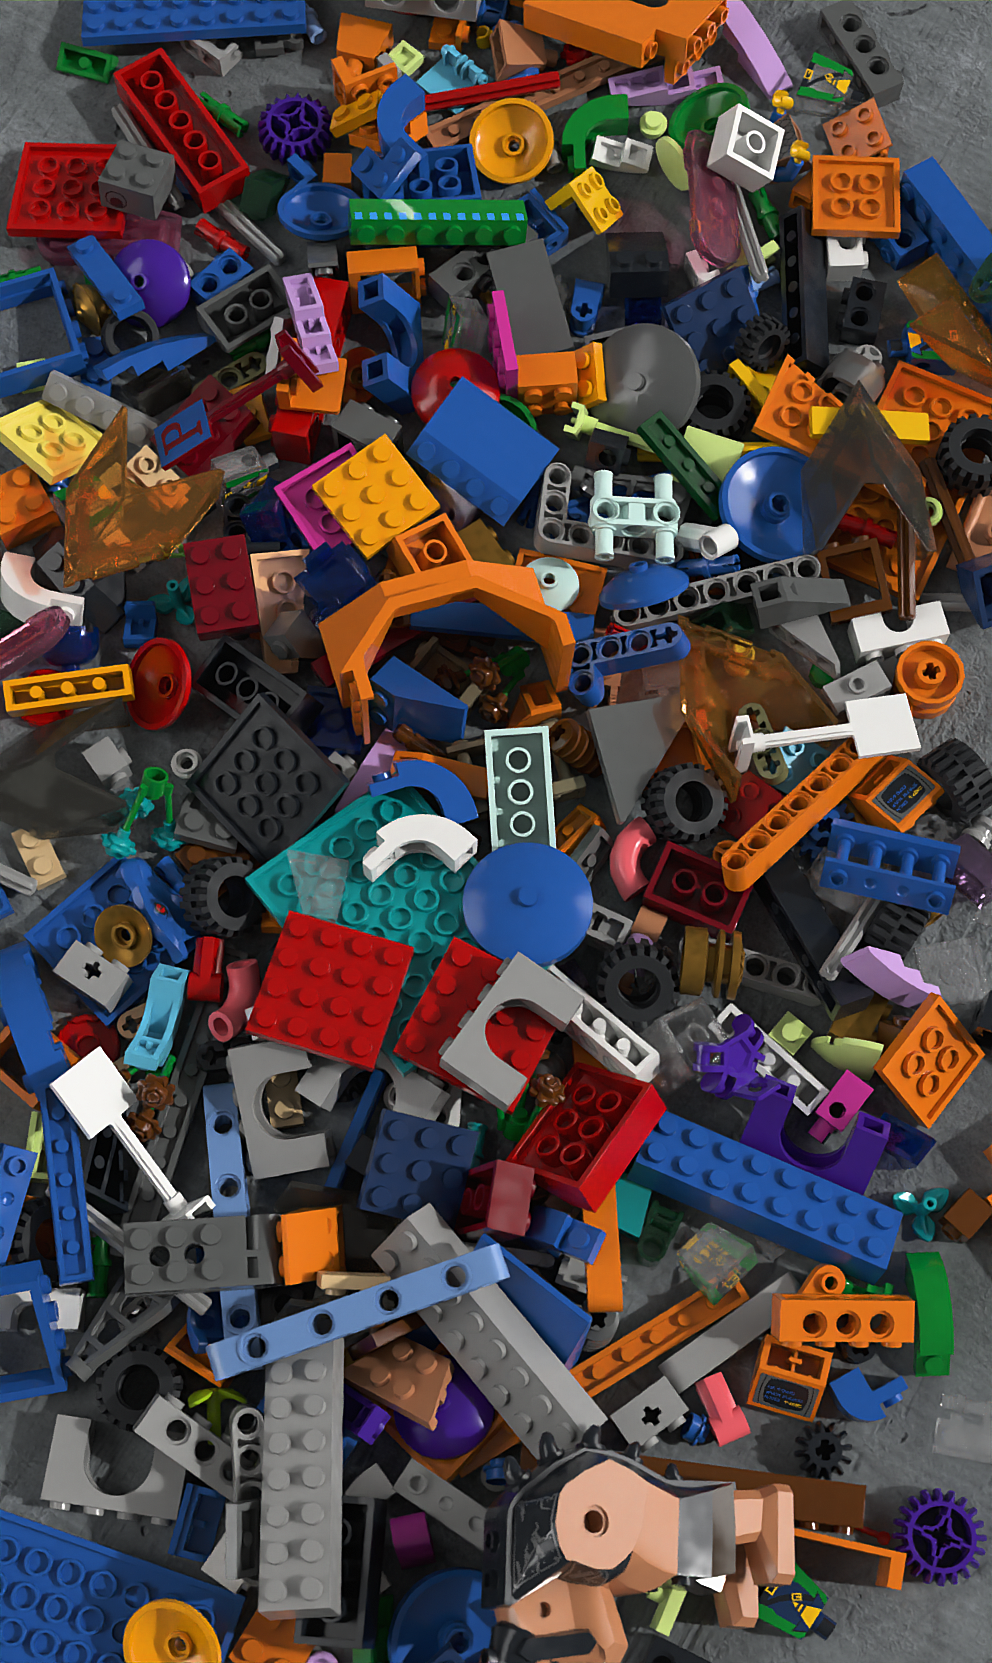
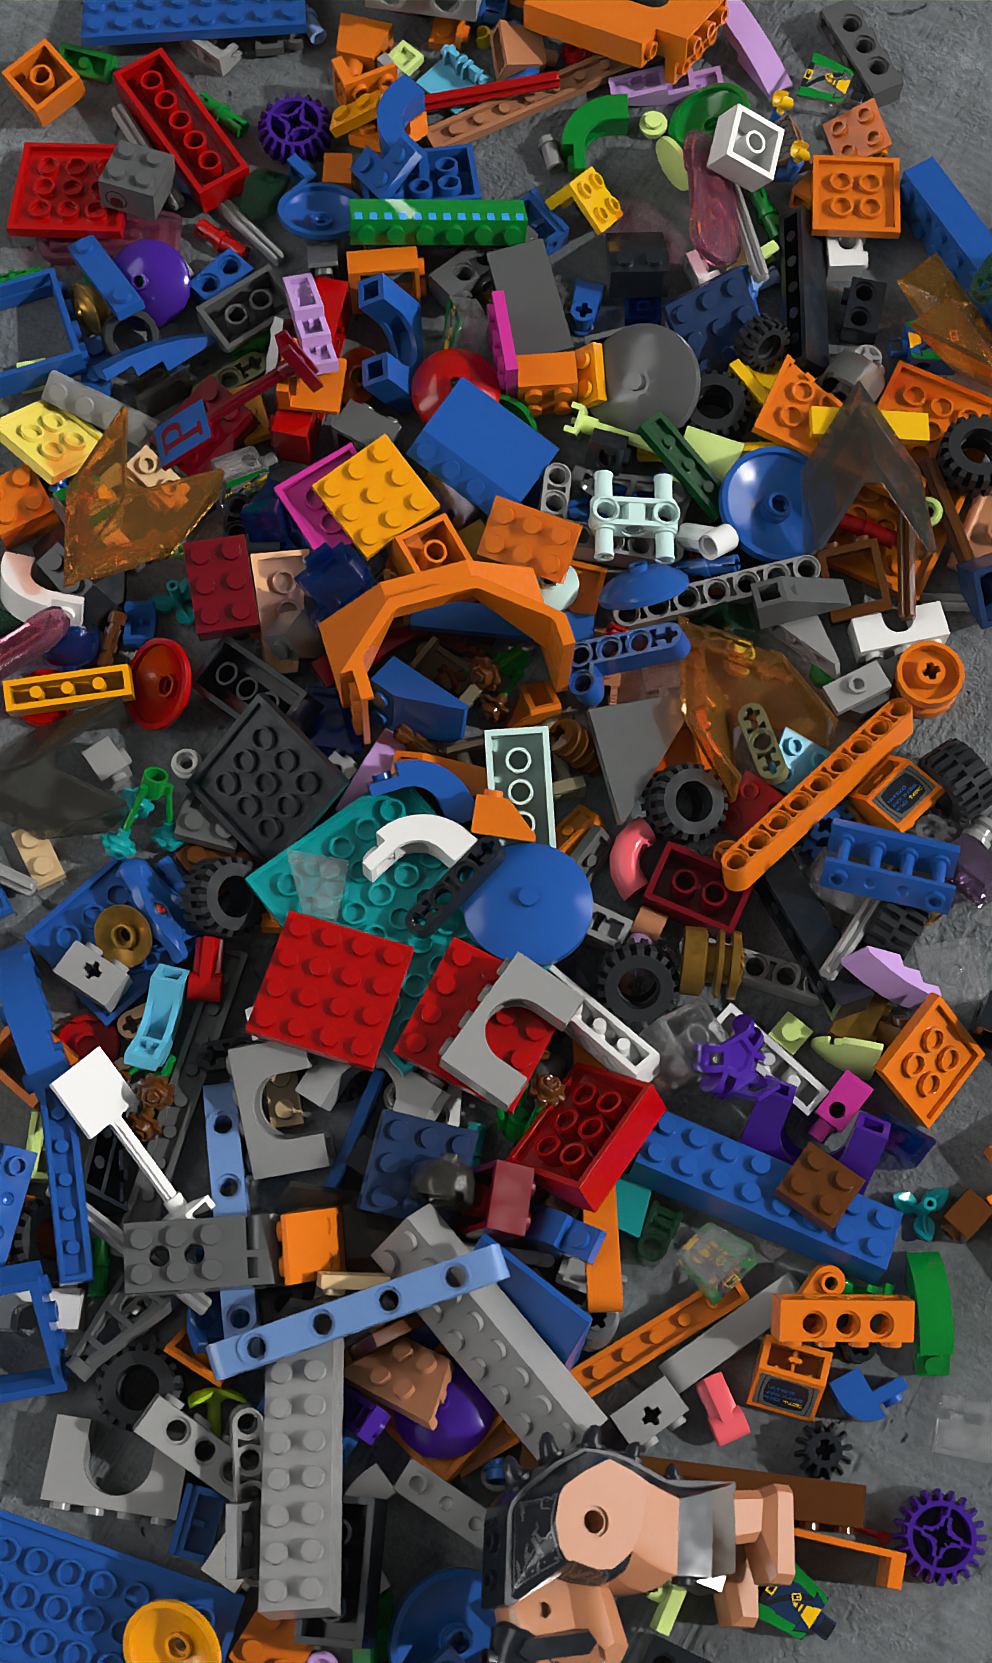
(44, 82): none -> orange brick
(110, 639): none -> reddish brown axle
(242, 993): coral cylinder -> none
(412, 1540): magenta beam -> none
(445, 1183): none -> clear smoke cylinder
(460, 890): none -> black beam
(499, 818): none -> orange slope
(506, 124): light orange dish -> none
(529, 539): none -> orange plate
(620, 157): white slope -> none
(695, 1429): blue plate -> none
(819, 1187): none -> reddish brown plate
(876, 724): white piece -> none
(910, 237): blue brick -> none

